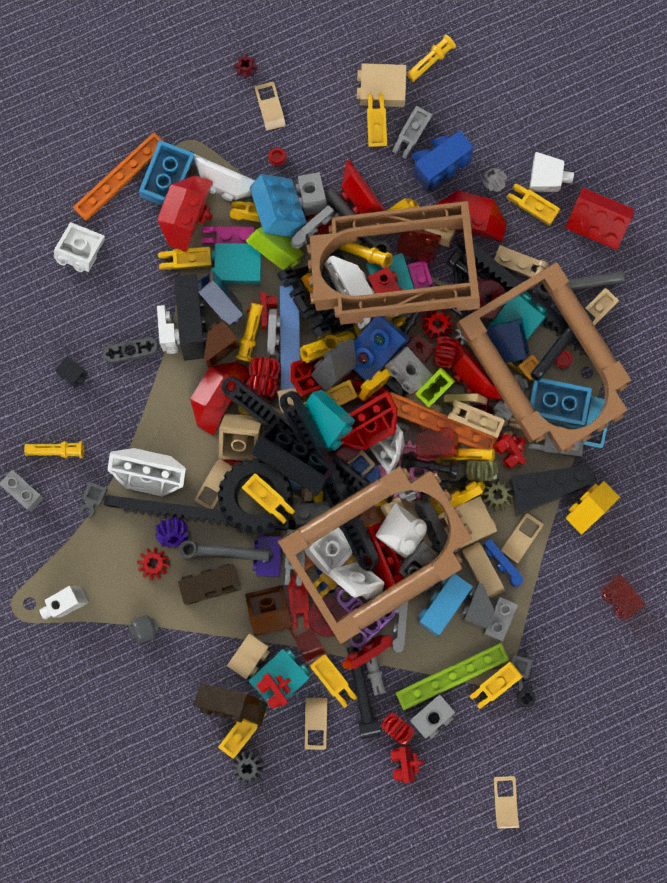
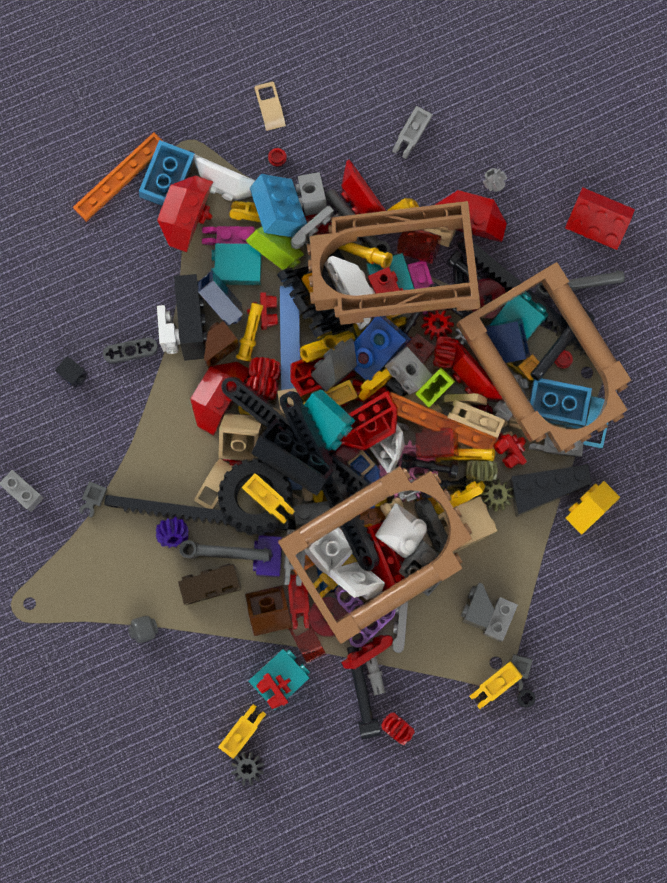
(64, 449): yellow pin -> none
(64, 602): white torso -> none
(78, 247): white plate -> none
(146, 471): white wedge -> none
(159, 566): red gear -> none
(193, 258): yellow hinge -> none
(230, 704): dark brown wedge -> none
(244, 71): dark red gear -> none
(248, 656): tan brick -> none
(273, 338): light grey hinge -> none
(316, 720): tan piece -> none
(331, 678): yellow hinge -> none
(376, 122): yellow hinge -> none
(382, 79): tan brick -> none
(409, 764): red hips -> none
(438, 53): yellow pin -> none
(438, 706): light grey brick -> none
(443, 161): blue piece -> none
(444, 604): dark azure brick -> none
(452, 676): lime tile -> none
(483, 569): tan beam -> none
(503, 563): blue plate -> none
(506, 806): tan piece -> none
(519, 262): tan plate -> none
(519, 542): tan piece -> none
(534, 204): yellow hinge -> none
(548, 174): white torso -> none
(602, 305): tan plate -> none
(622, 597): clear red brick -> none

